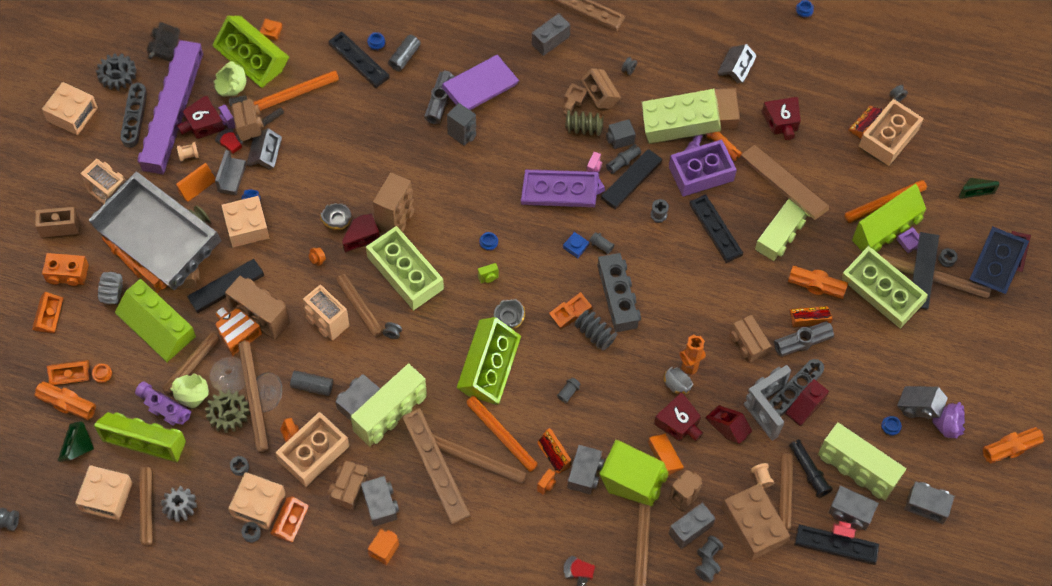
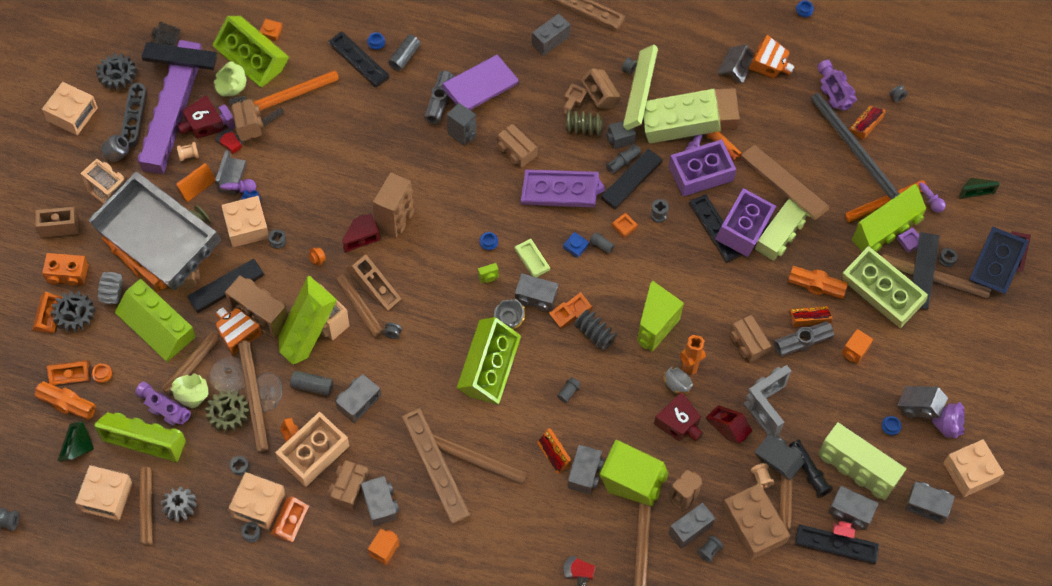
(79, 304): none -> dark grey gear
(114, 148): none -> flat silver head
(179, 56): none -> black tile
(248, 185): none -> medium lavender bar
(264, 149): flat silver panel -> none
(273, 243): none -> dark grey bush
(305, 321): none -> lime slope
(336, 216): light grey hair -> none
(373, 282): none -> medium nougat slope
(389, 405): yellowish green brick -> none
(405, 268): yellowish green brick -> none
(503, 435): orange axle -> none
(516, 145): none -> medium nougat brick
(532, 258): none -> yellowish green tile
(536, 292): none -> flat silver brick
(547, 482): orange plate -> none
(594, 164): bright pink plate -> none
(621, 319): dark grey brick -> none
(624, 225): none -> orange tile
(640, 87): none -> yellowish green tile
(659, 316): none -> lime slope
(665, 452): orange slope -> none
(707, 569): dark grey wheel -> none
(745, 222): none -> medium lavender brick
(770, 59): none -> orange torso
(780, 456): none -> dark grey brick
(782, 116): dark red torso -> none
(793, 386): dark grey beam -> none
(807, 402): dark red slope -> none
(841, 96): none -> medium lavender brick
(854, 145): none -> dark grey axle
(857, 346): none -> orange brick
(891, 132): light nougat brick -> none
(936, 204): none -> medium lavender bar
(973, 468): none -> light nougat piece
(1013, 445): orange piece -> none

